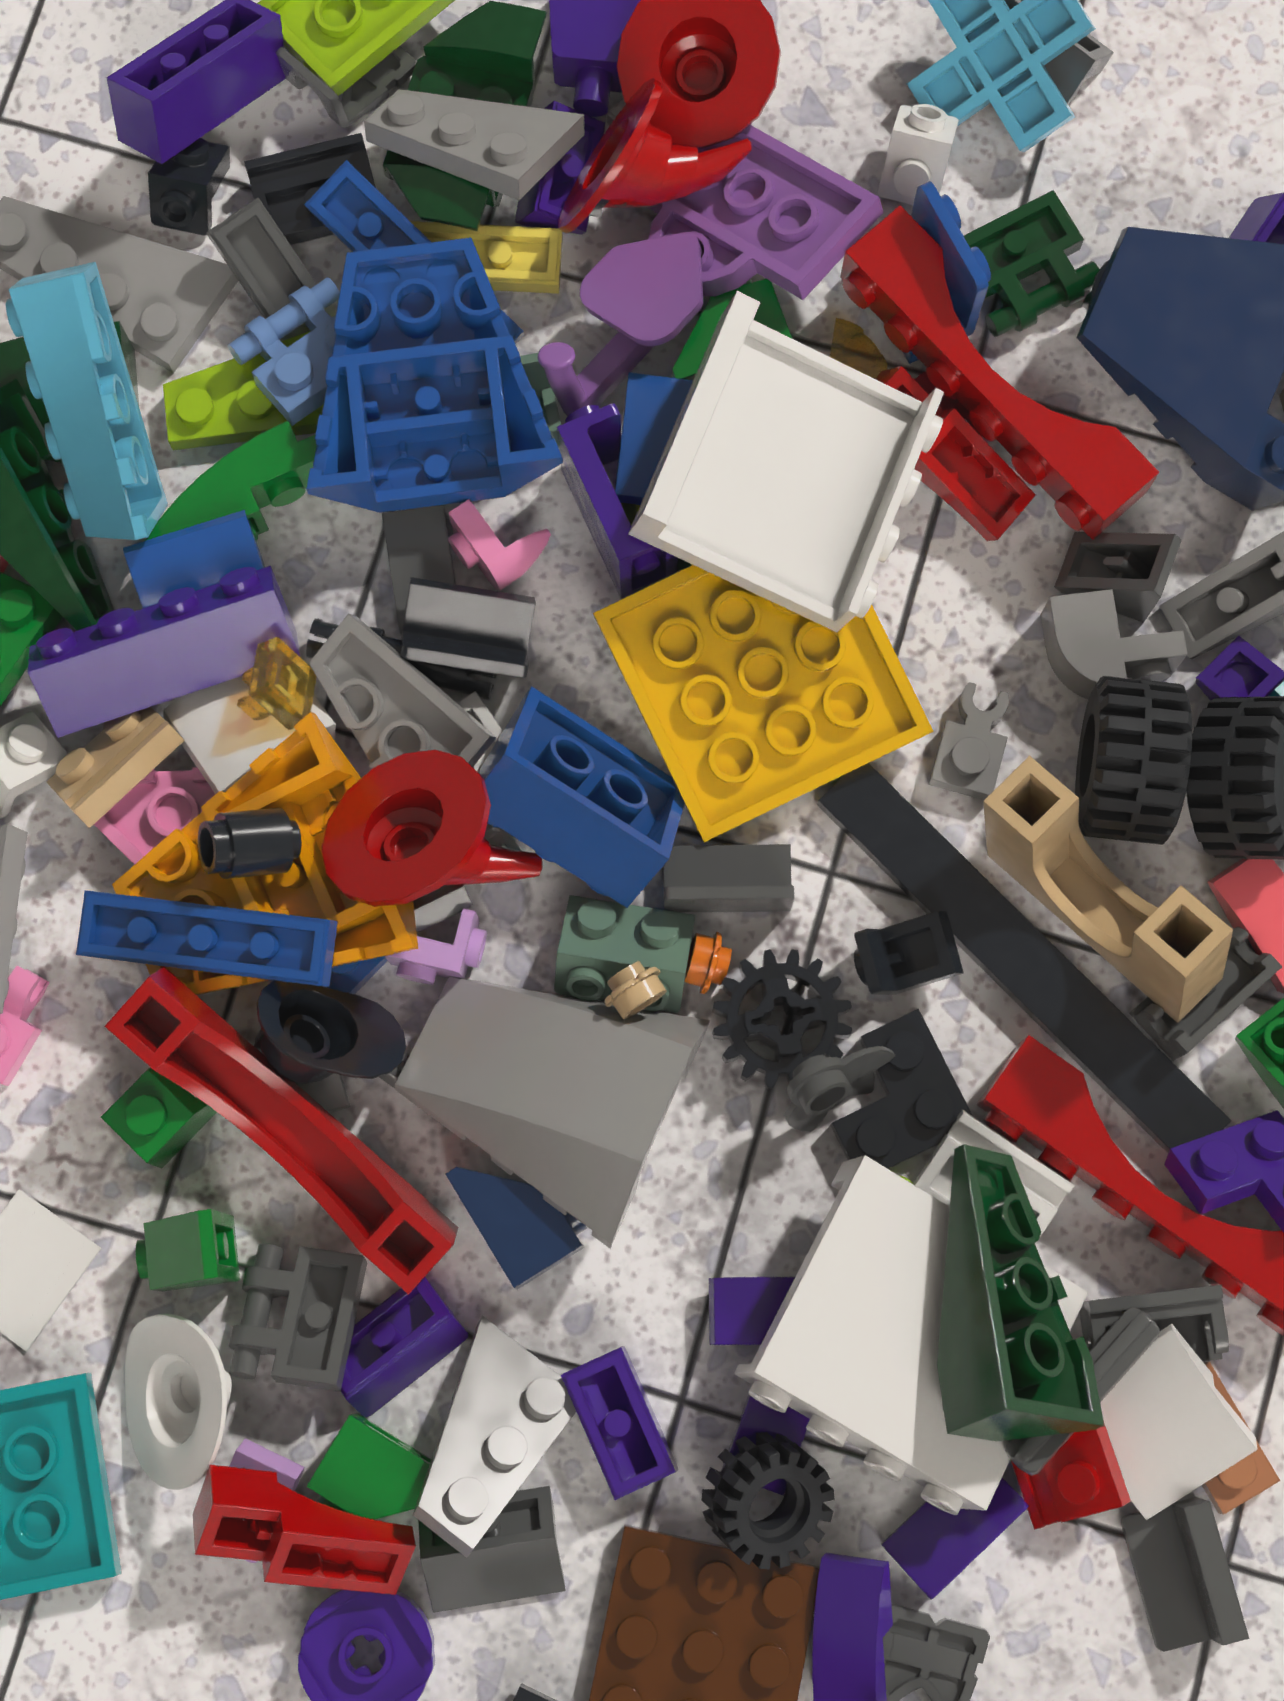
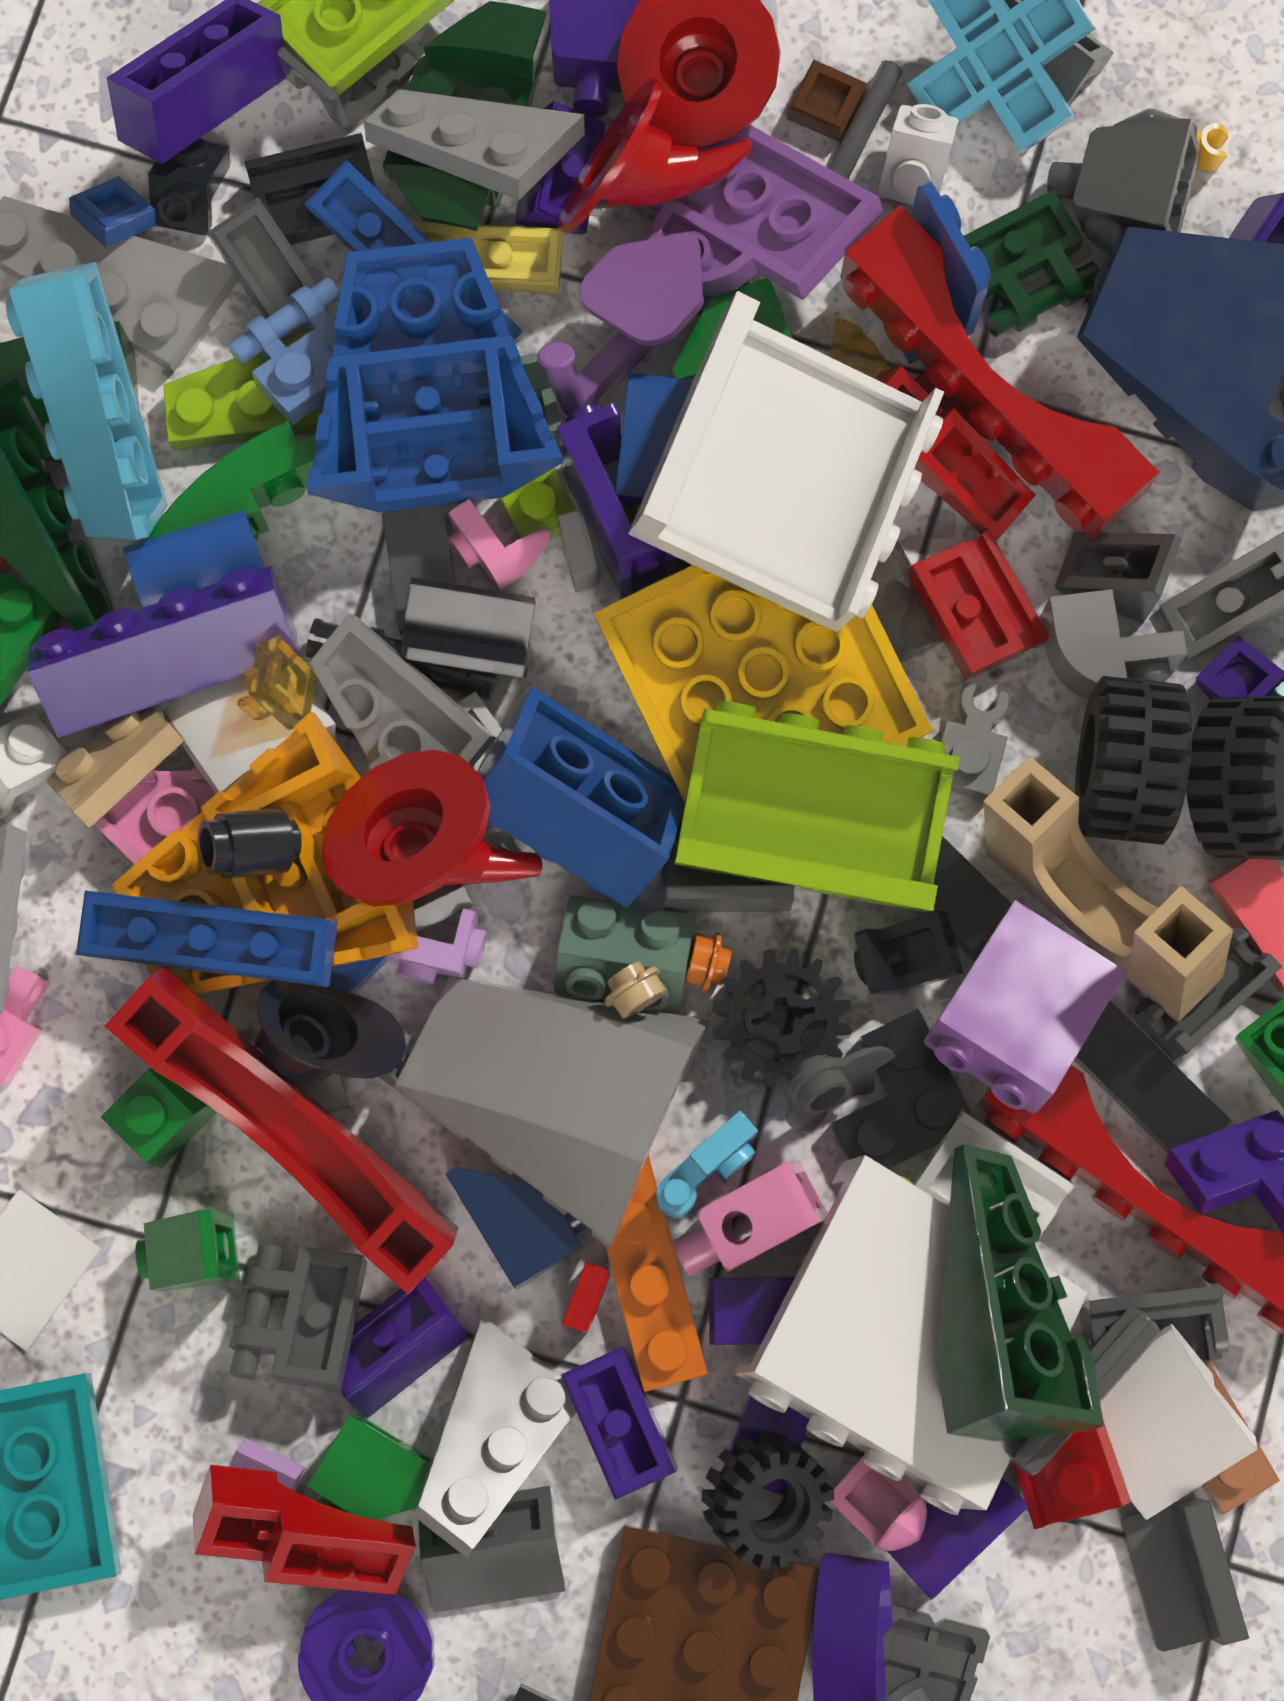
(112, 211): none -> blue tile
(174, 1399): white hat -> none
(538, 505): none -> lime plate
(578, 551): none -> light grey tile
(586, 1297): none -> red tile
(654, 1292): none -> orange plate
(720, 1154): none -> medium azure plate
(779, 1207): none -> bright pink torso
(816, 807): none -> lime panel
(826, 100): none -> reddish brown tile
(865, 118): none -> dark grey bar
(881, 1508): none -> bright pink plate
(901, 608): none -> clear smoke slope
(977, 605): none -> red plate
(1024, 1009): none -> panel
(1137, 174): none -> dark grey torso

